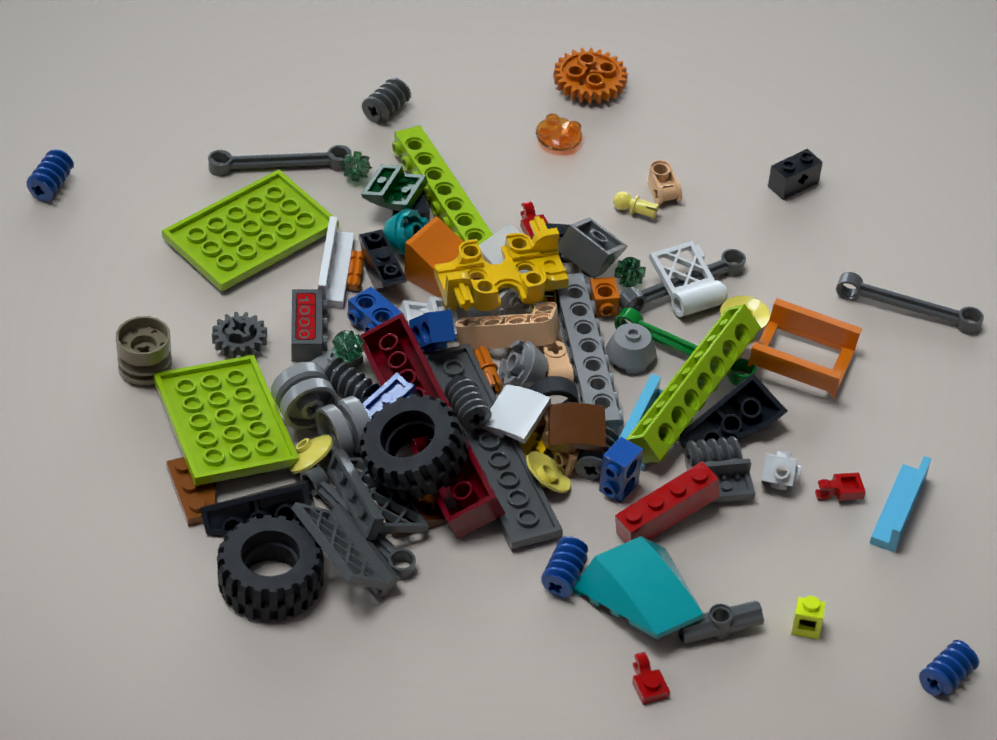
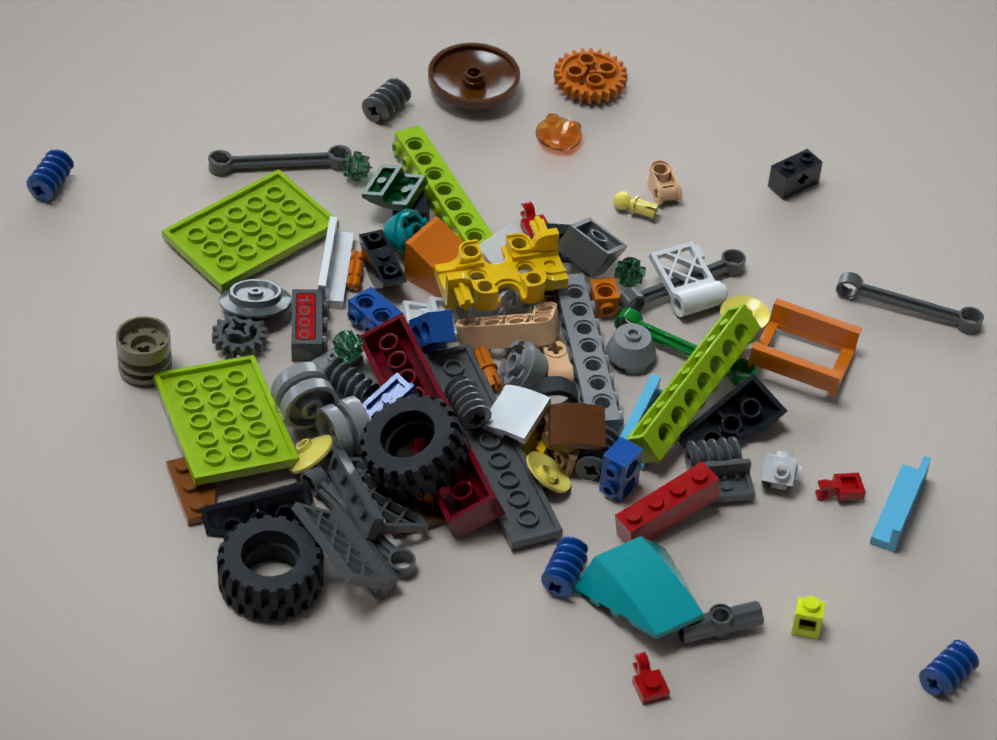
(255, 299): none -> dark grey piece
(473, 76): none -> reddish brown dish

